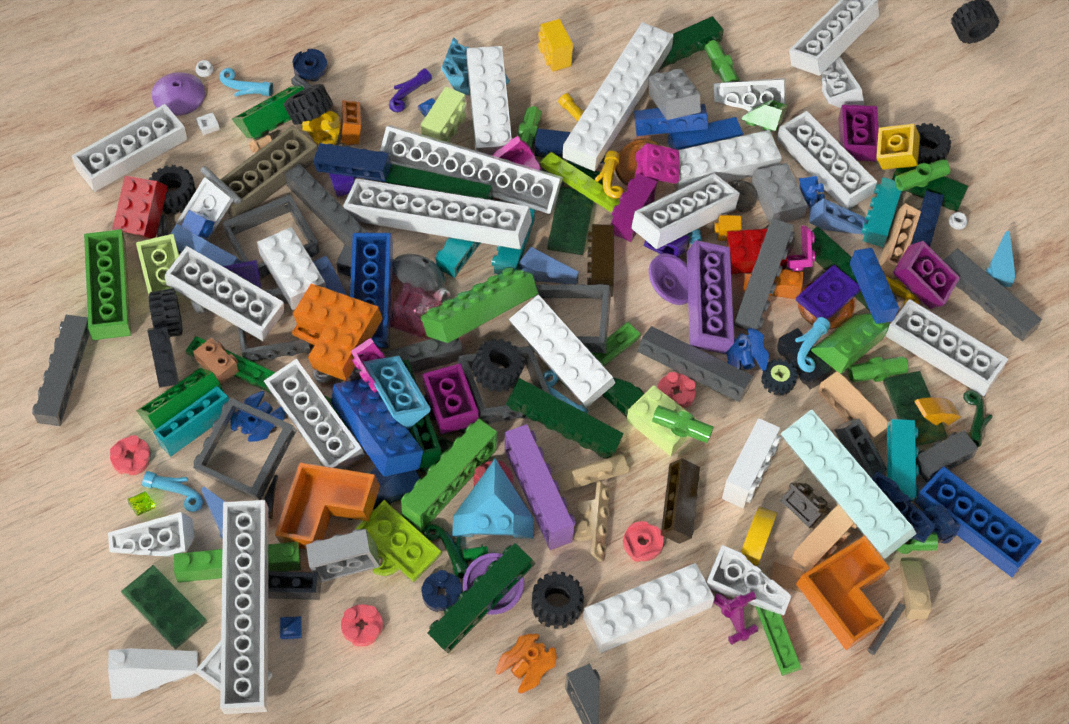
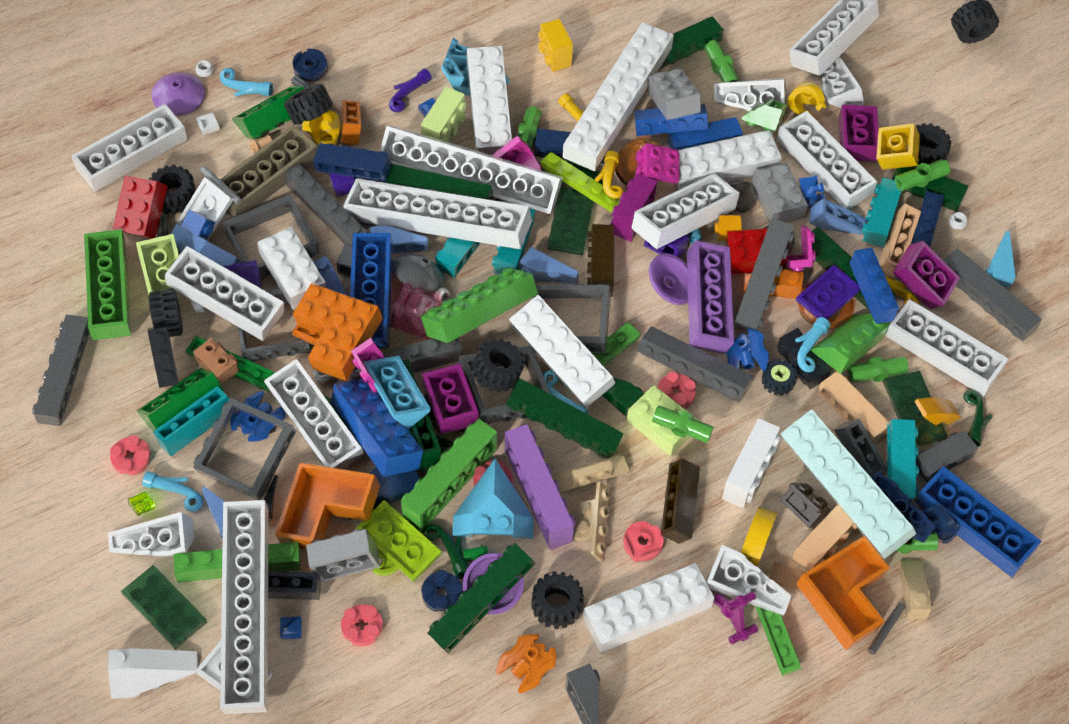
(403, 240): none -> medium blue slope
(806, 93): none -> yellow piece

